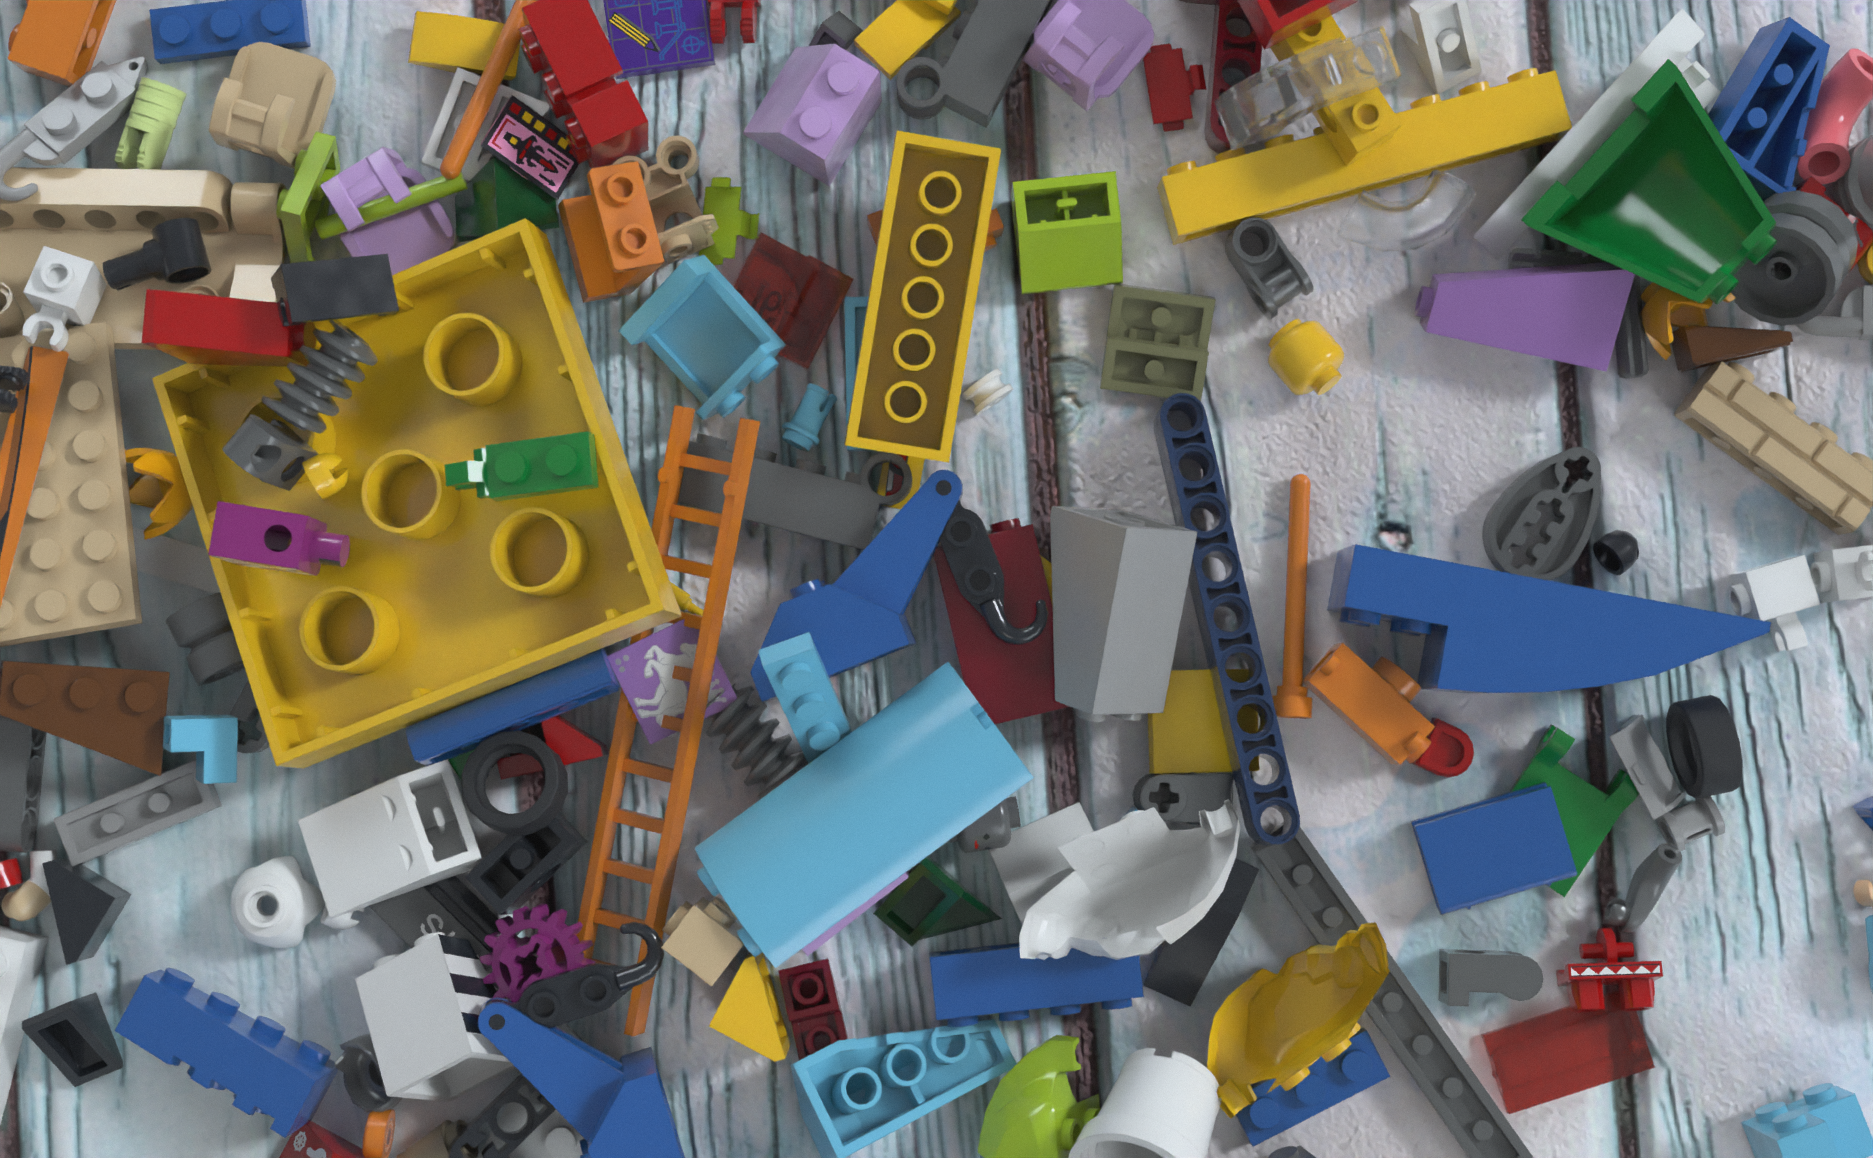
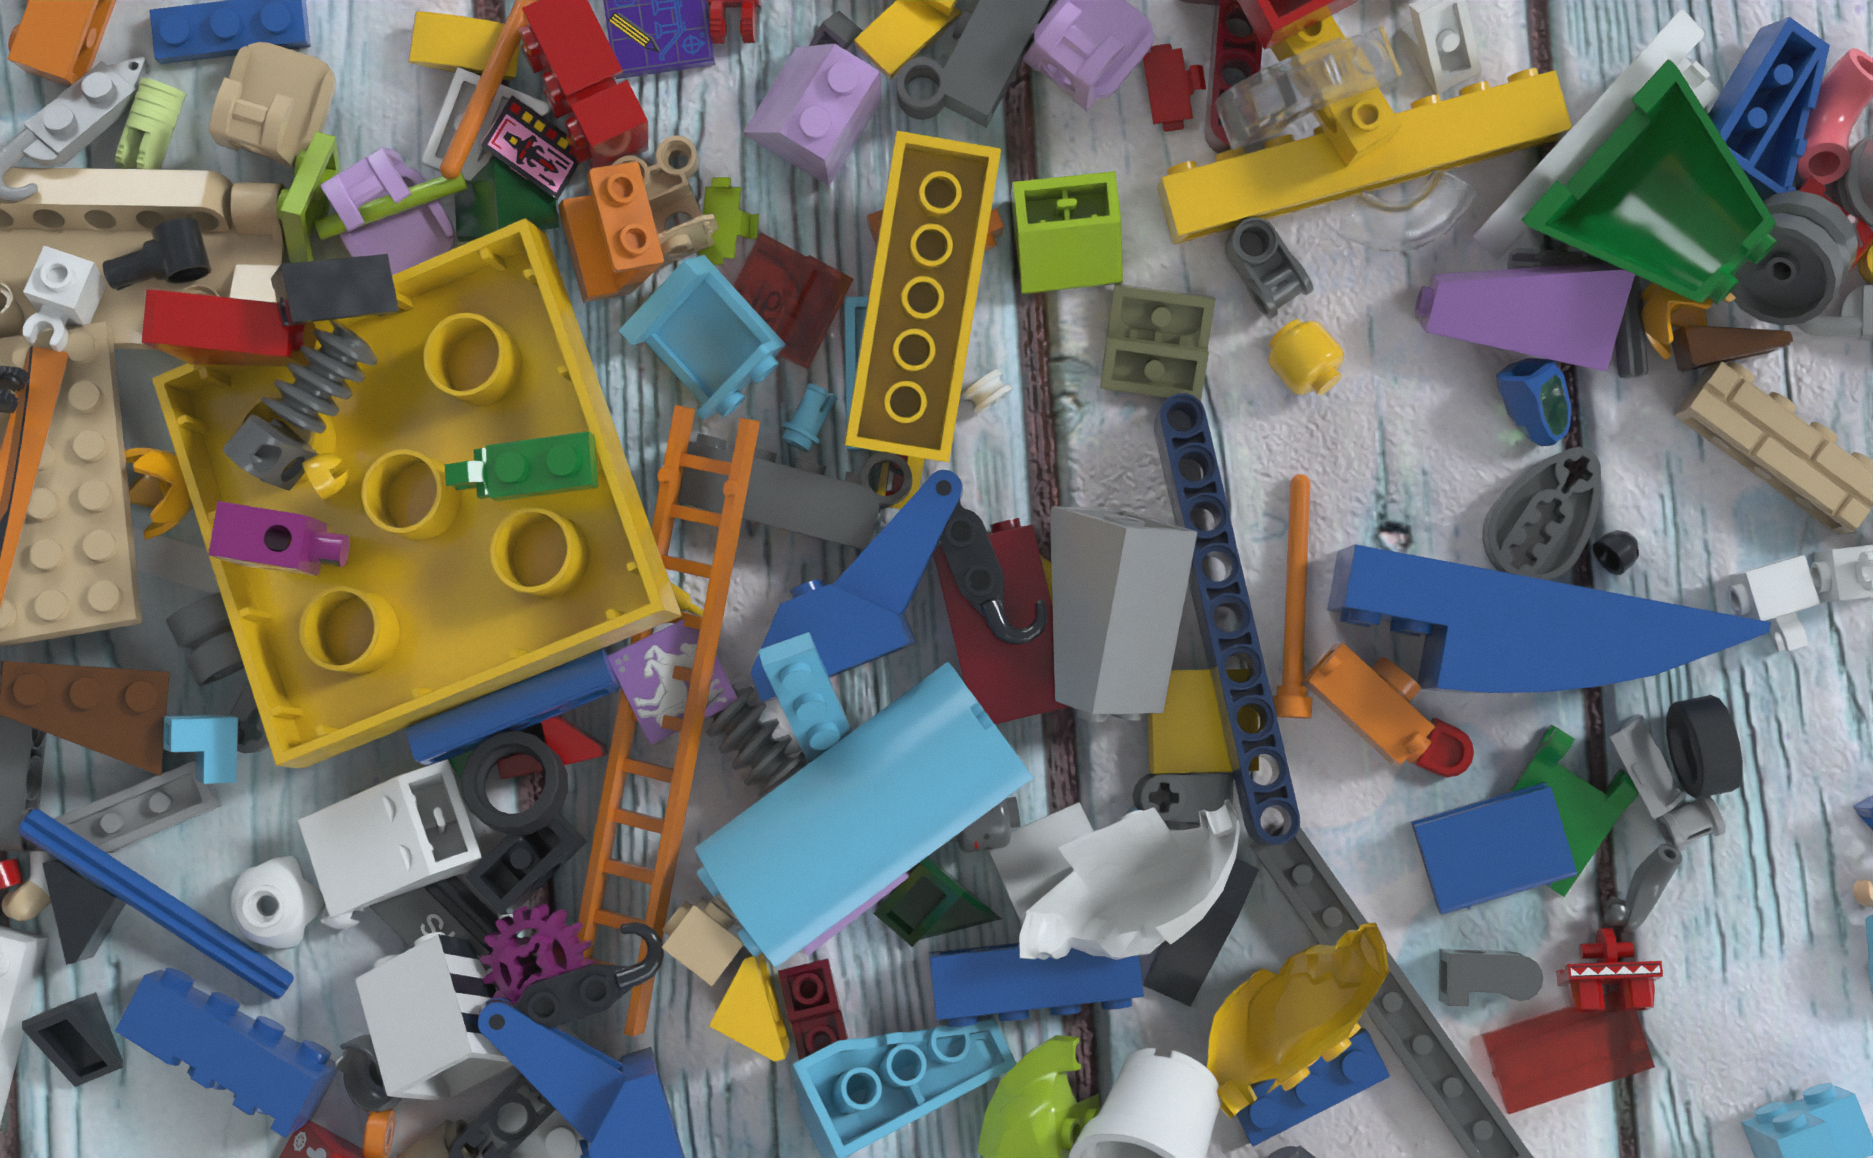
(155, 903): none -> blue axle
(1536, 399): none -> blue rock

